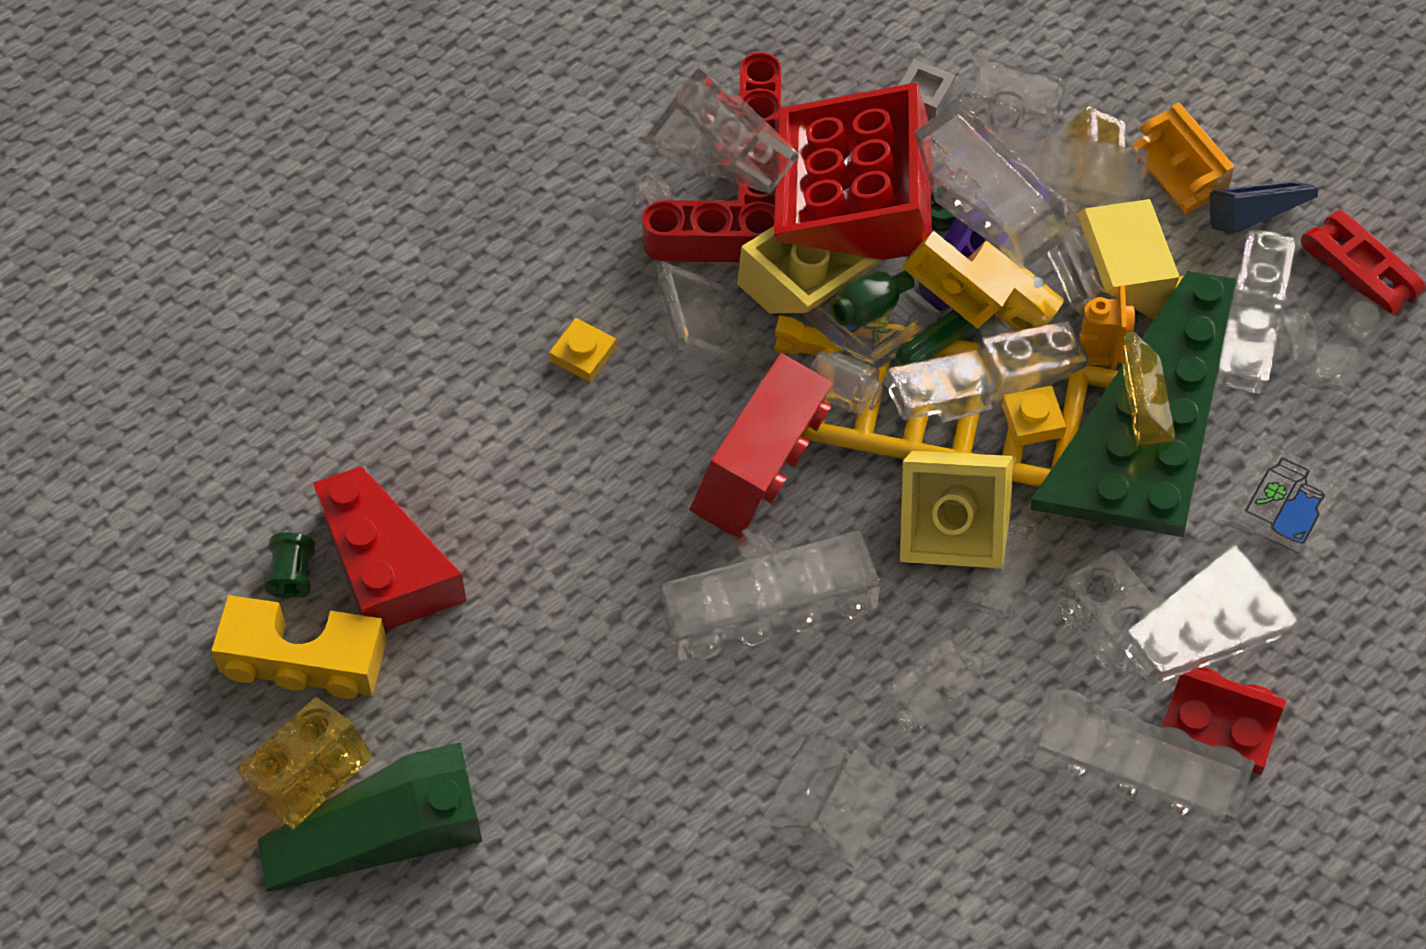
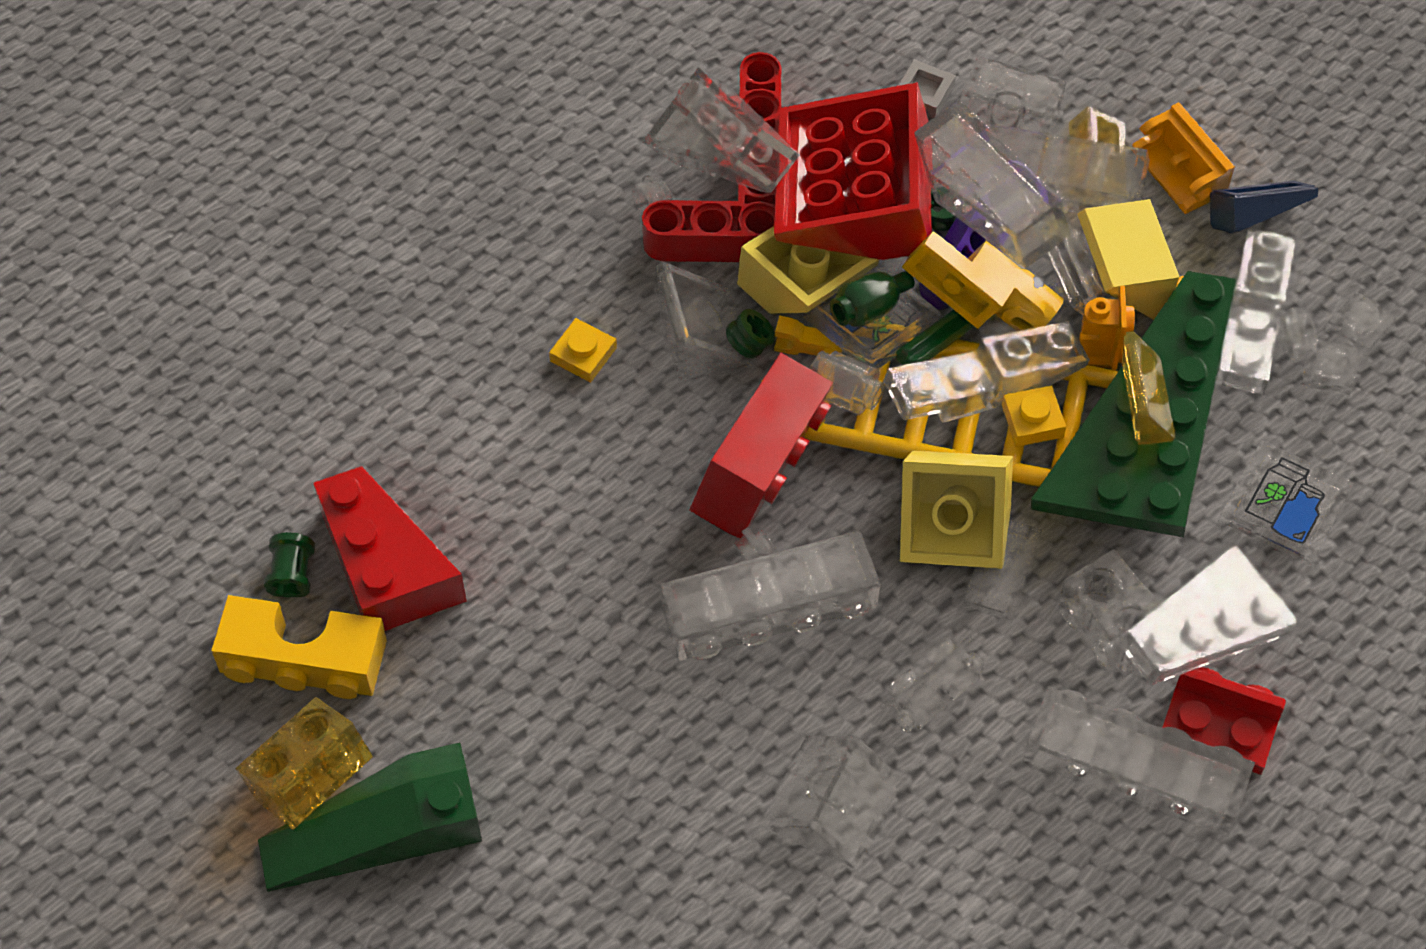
(750, 333): none -> dark green bush
(1363, 261): red plate -> none

